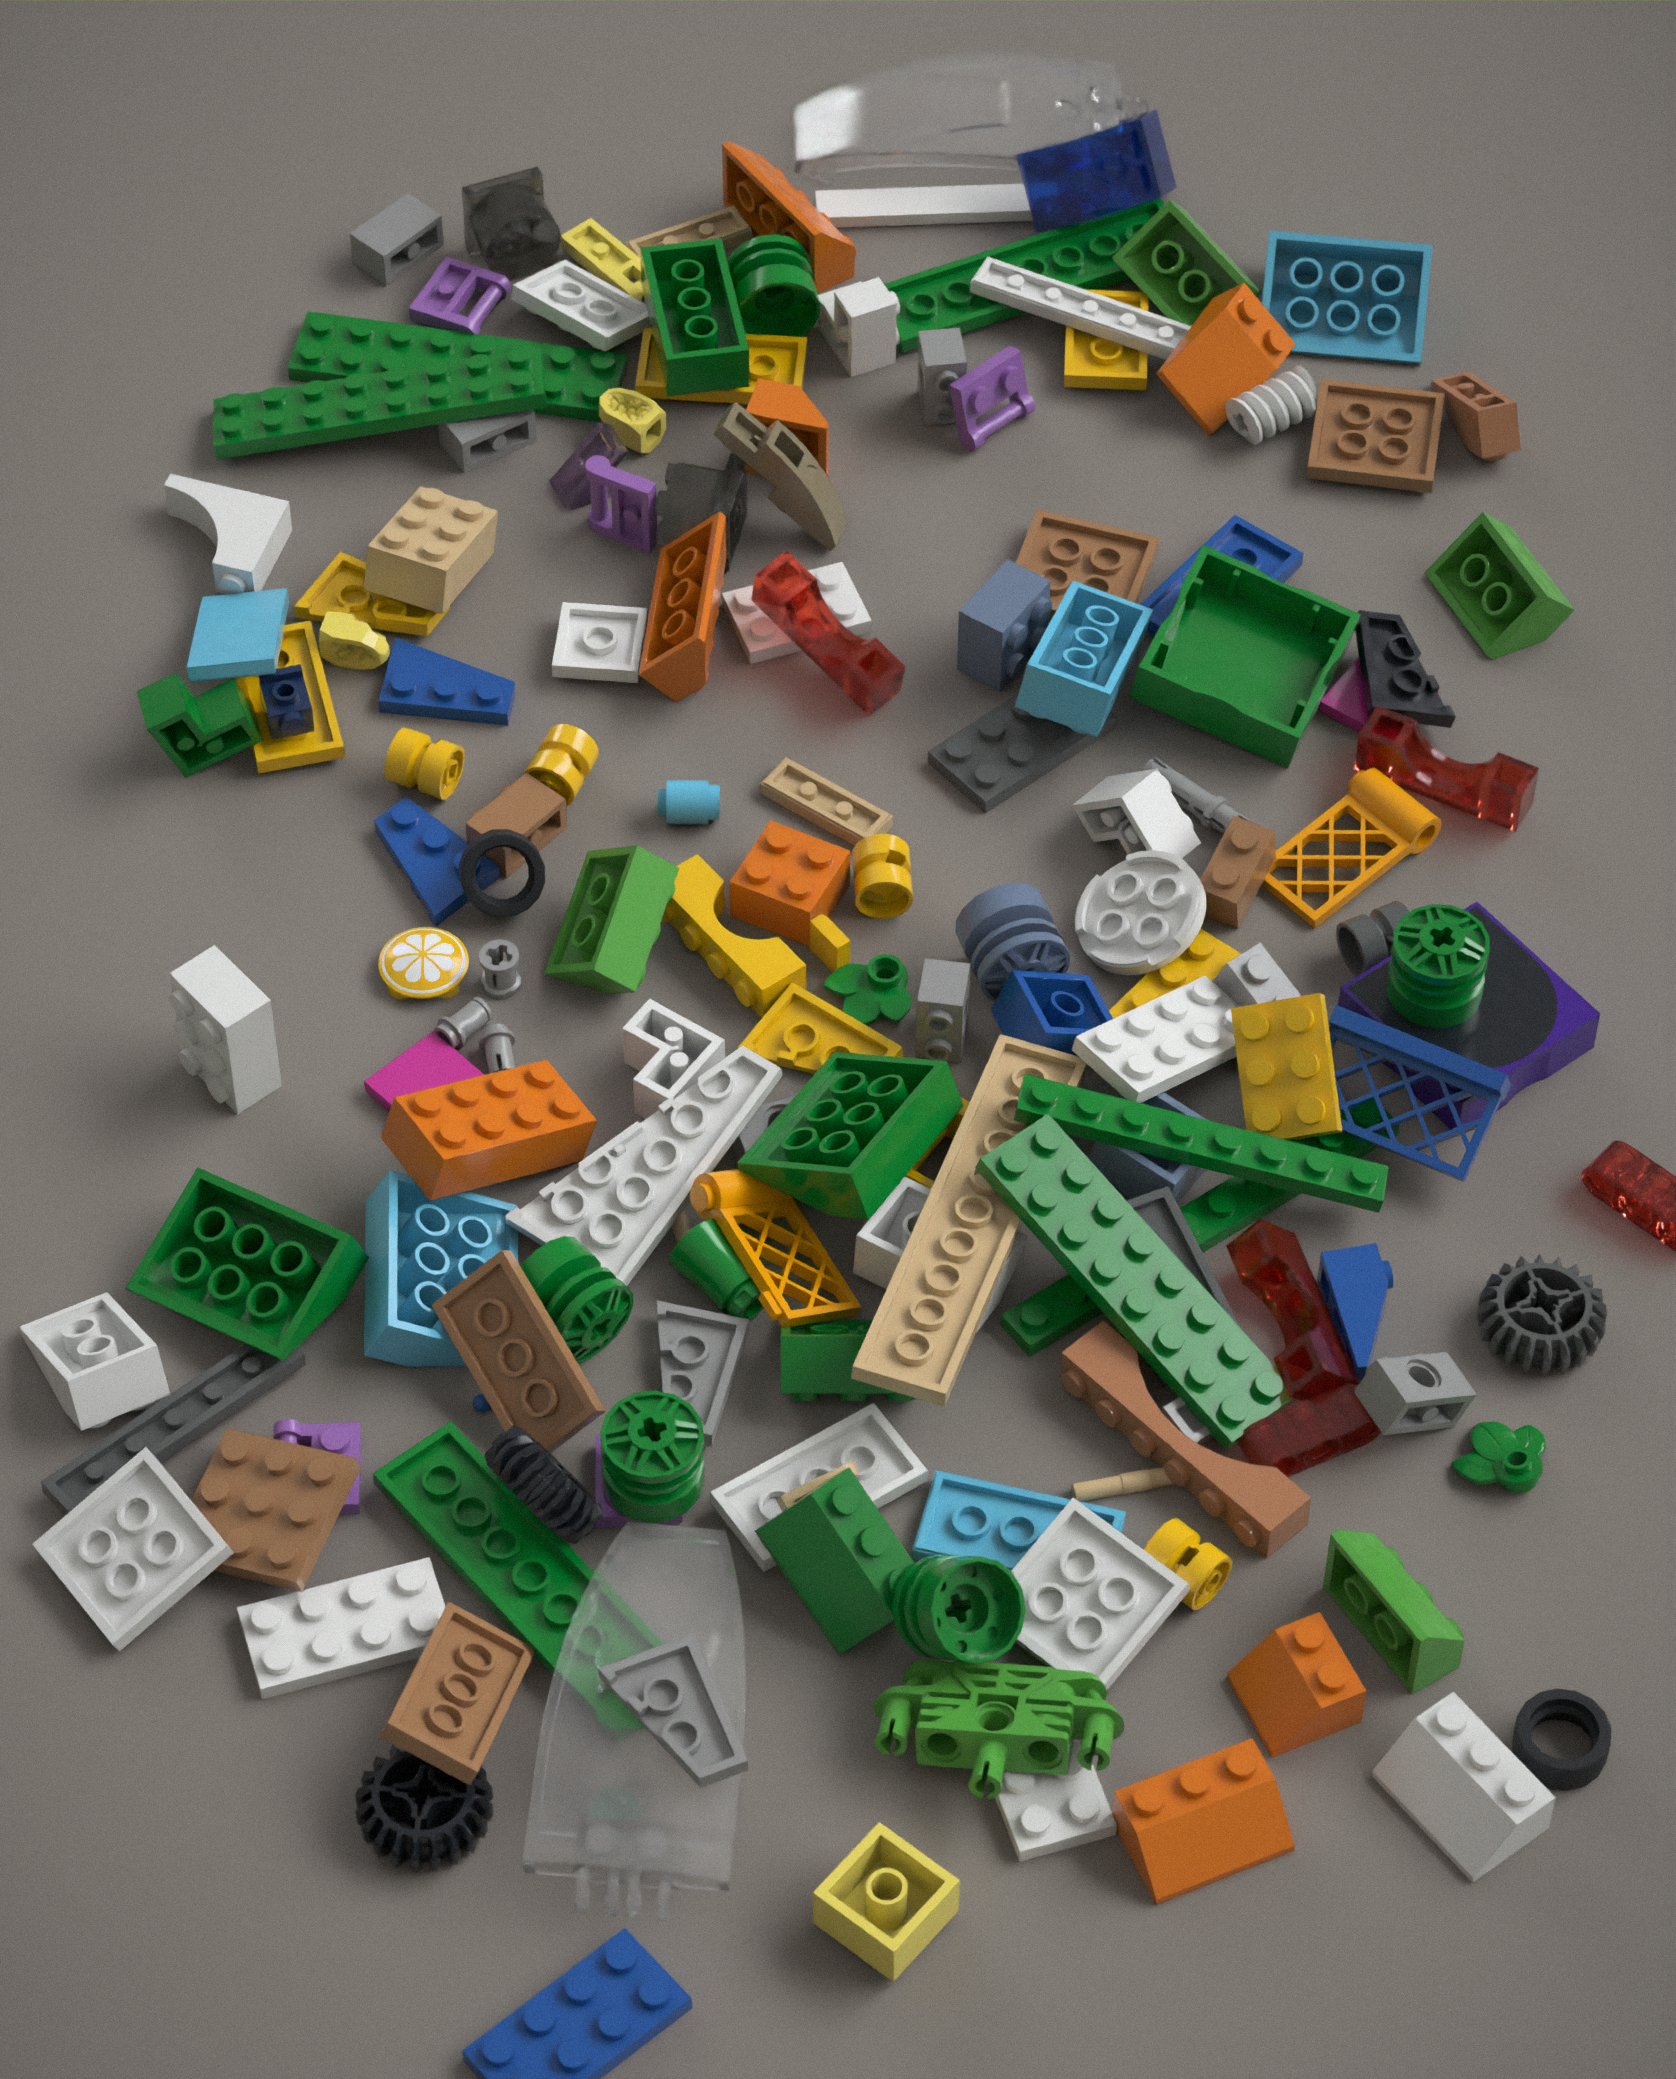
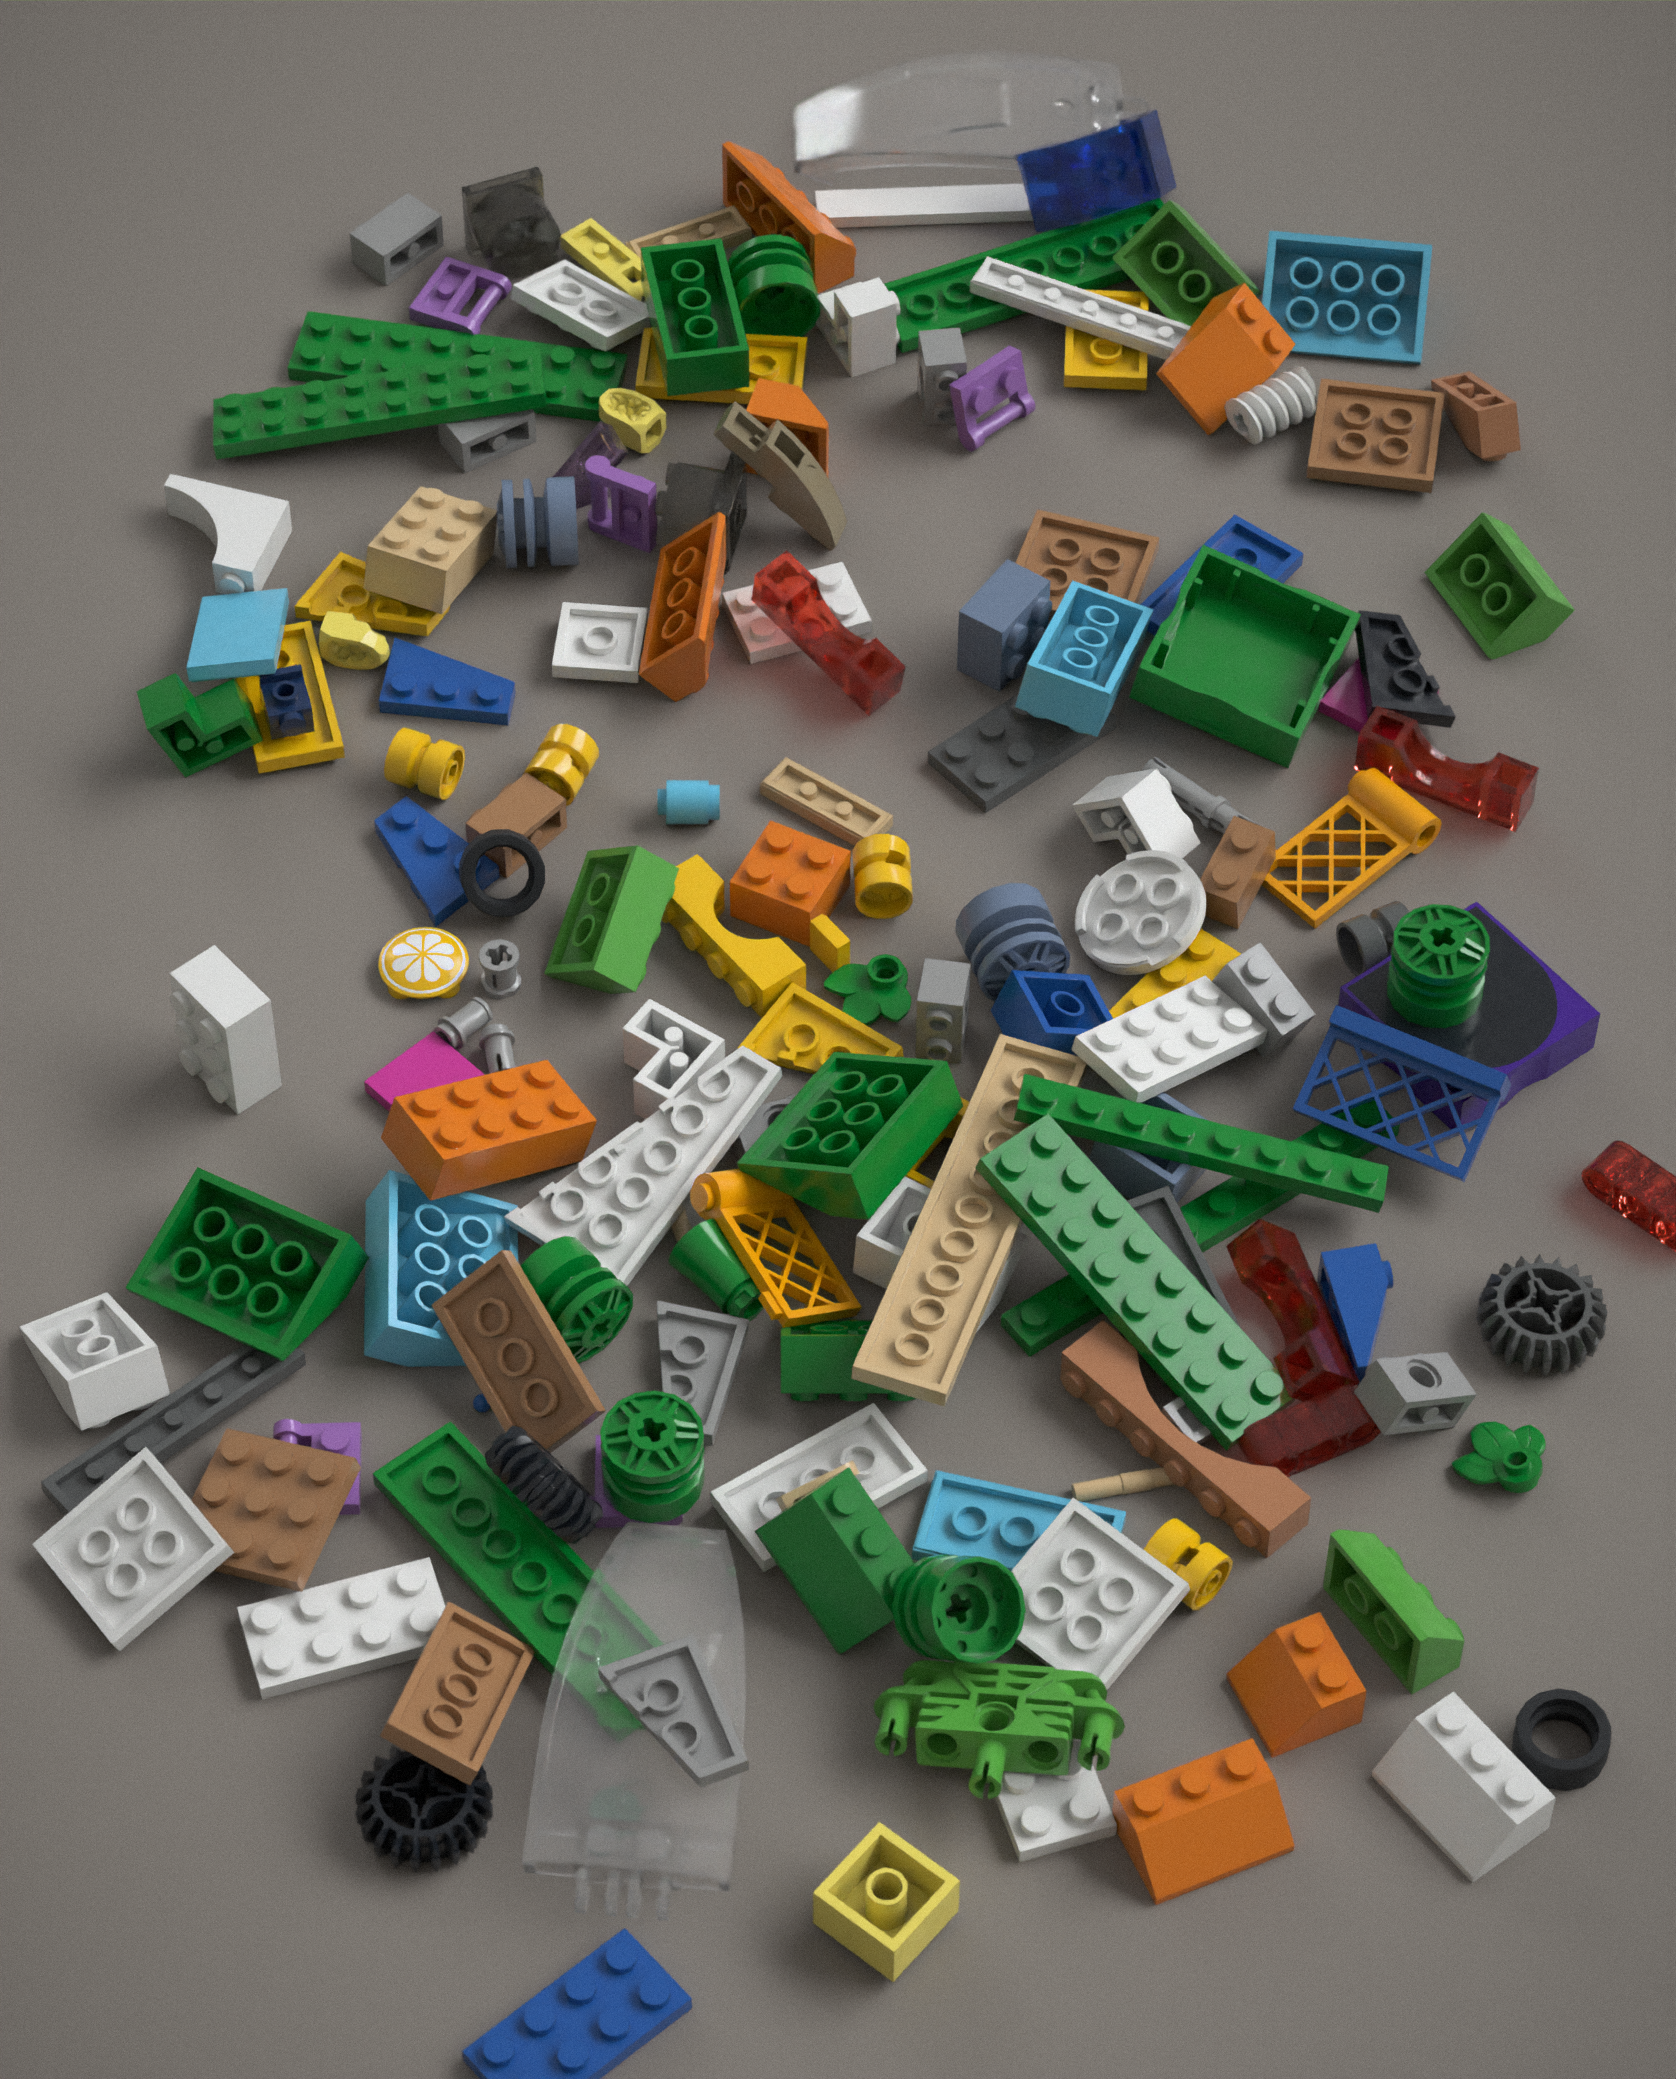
(539, 522): none -> sand blue wheel
(1287, 1068): yellow plate -> none

